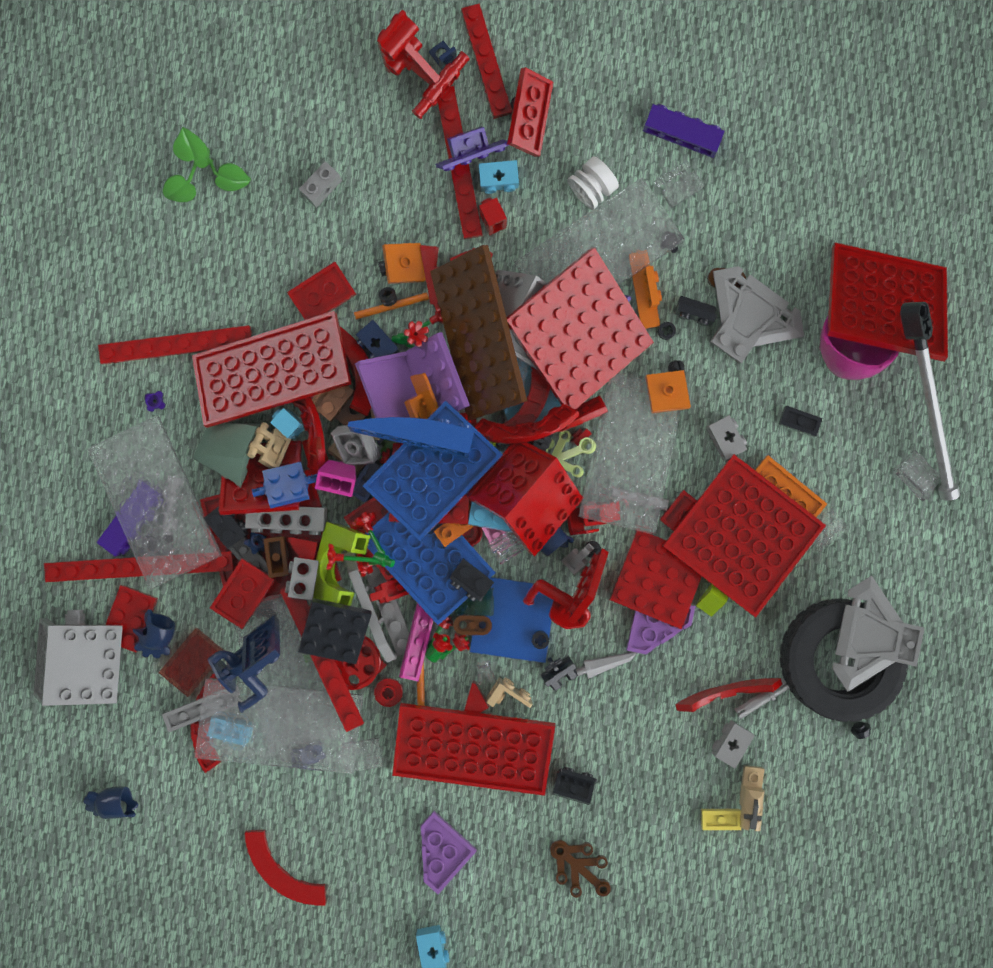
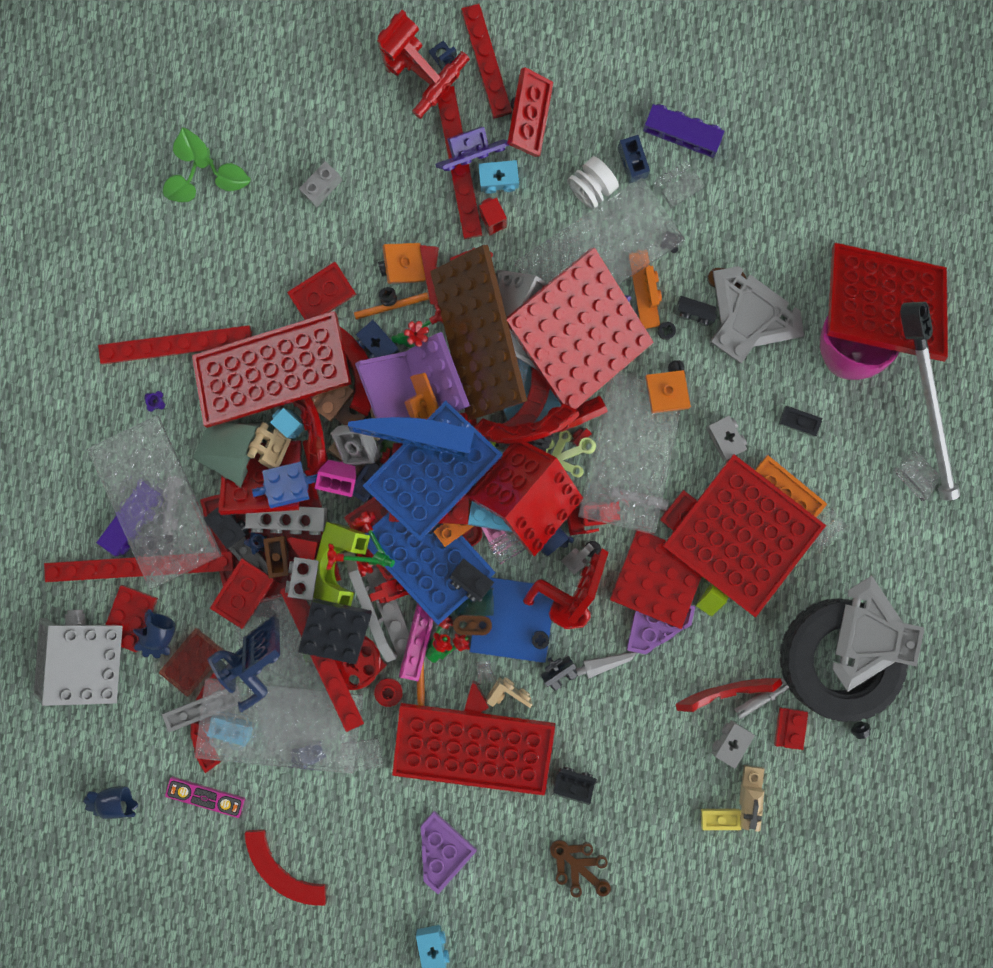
(205, 797): none -> tile
(633, 158): none -> dark blue brick
(791, 728): none -> red plate

